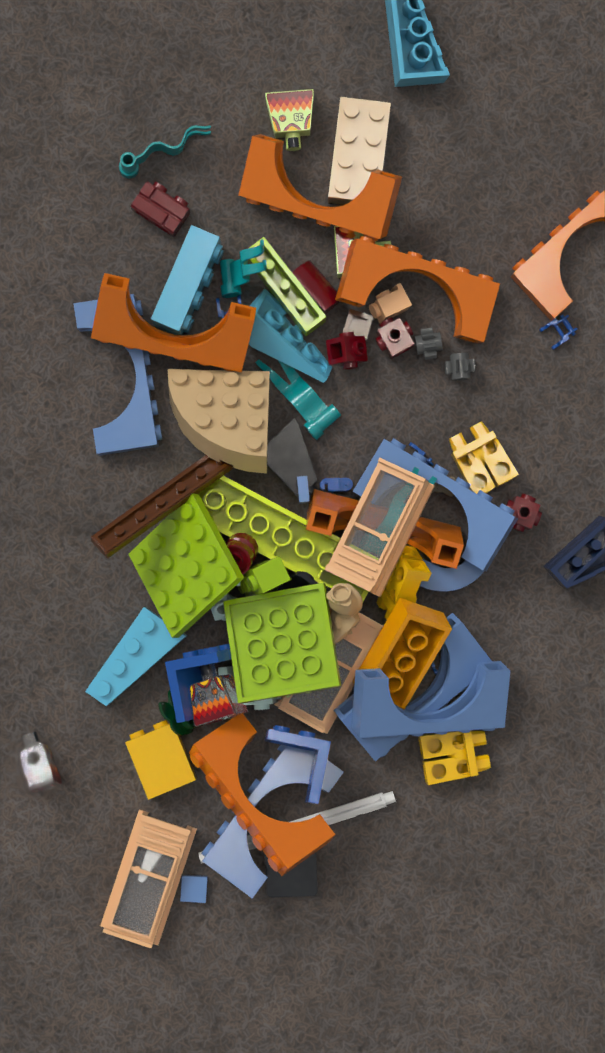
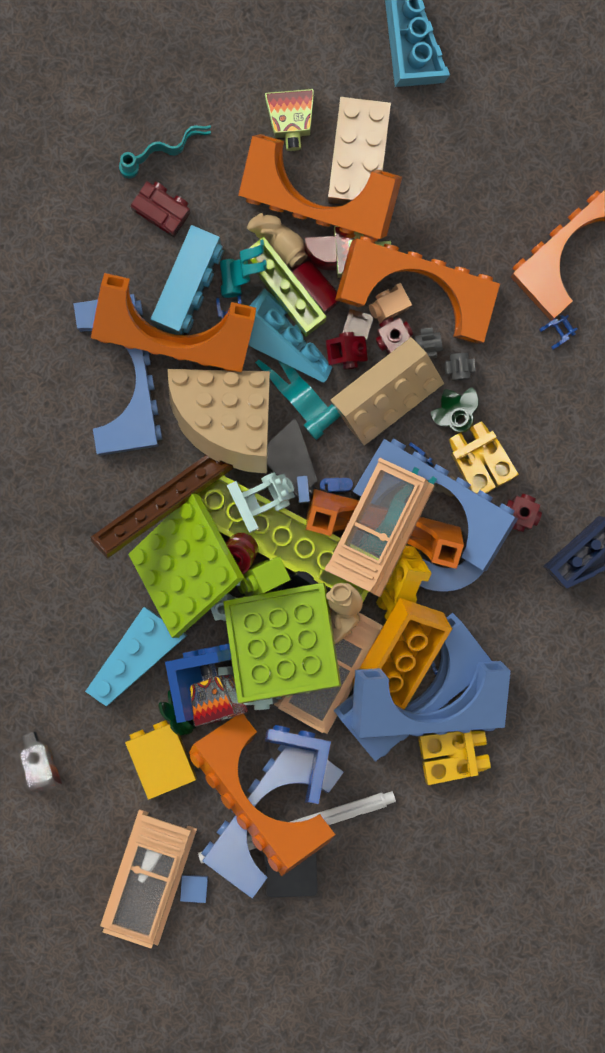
(280, 489): none -> light aqua tile
(281, 238): none -> tan animal
(322, 251): none -> brick
(387, 391): none -> tan brick
(456, 407): none -> plate

